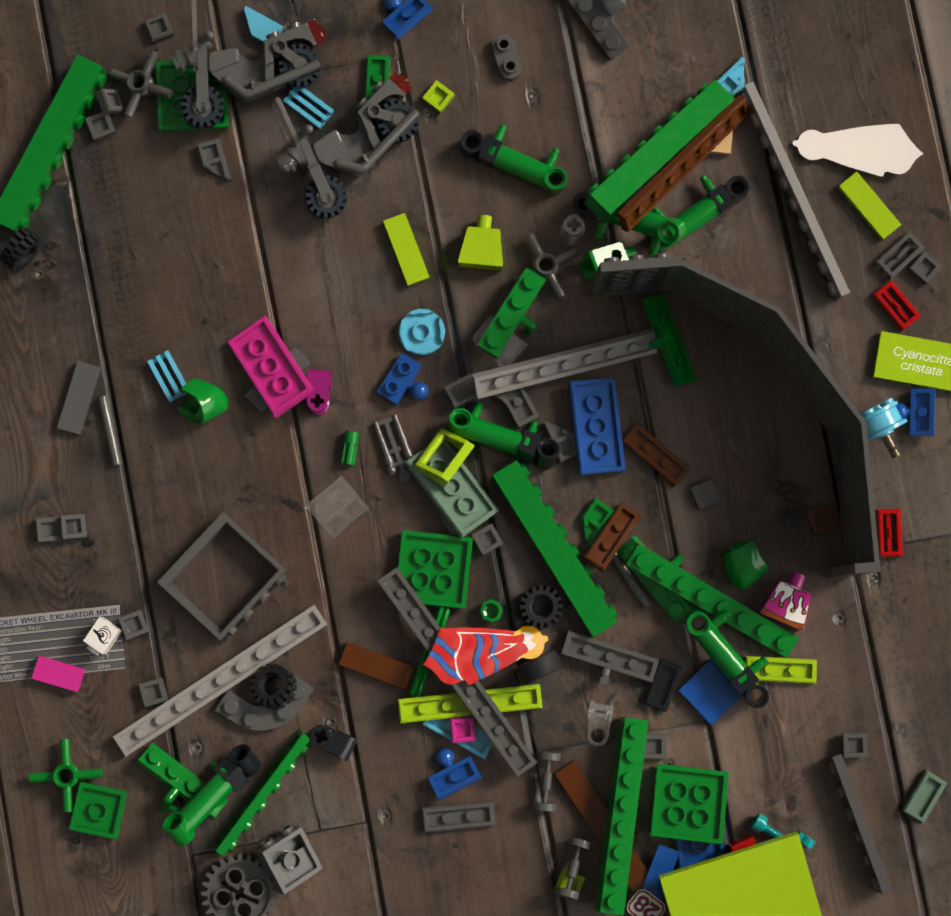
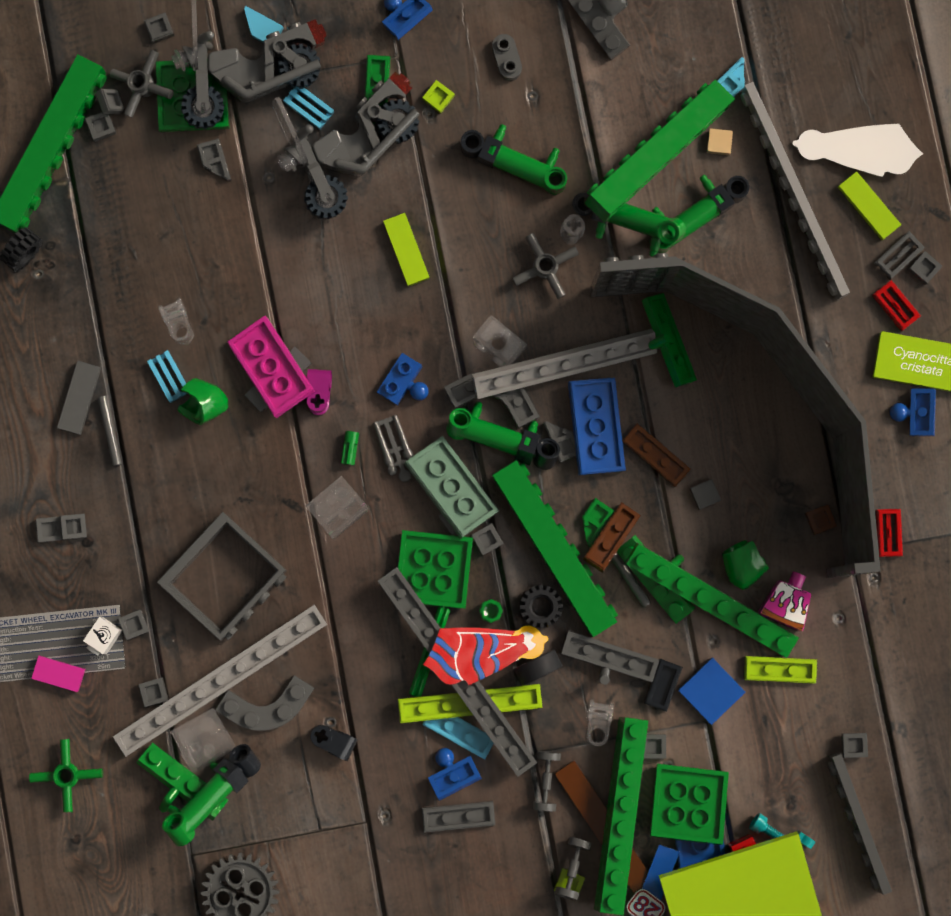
(98, 810): green plate -> none
(176, 317): none -> clear piece
(203, 740): none -> clear brick
(257, 800): green plate -> none
(262, 680): black tyre -> none
(288, 858): dark grey plate -> none
(376, 665): reddish brown tile -> none
(421, 332): medium azure tile -> none
(460, 443): lime tile -> none
(462, 729): dark pink tile -> none
(482, 246): lime torso -> none
(512, 314): green plate -> none
(591, 261): green torso -> none
(683, 164): reddish brown tile -> none
(726, 658): green piece -> none
(881, 422): medium azure wheel -> none
(924, 796): sand green tile -> none

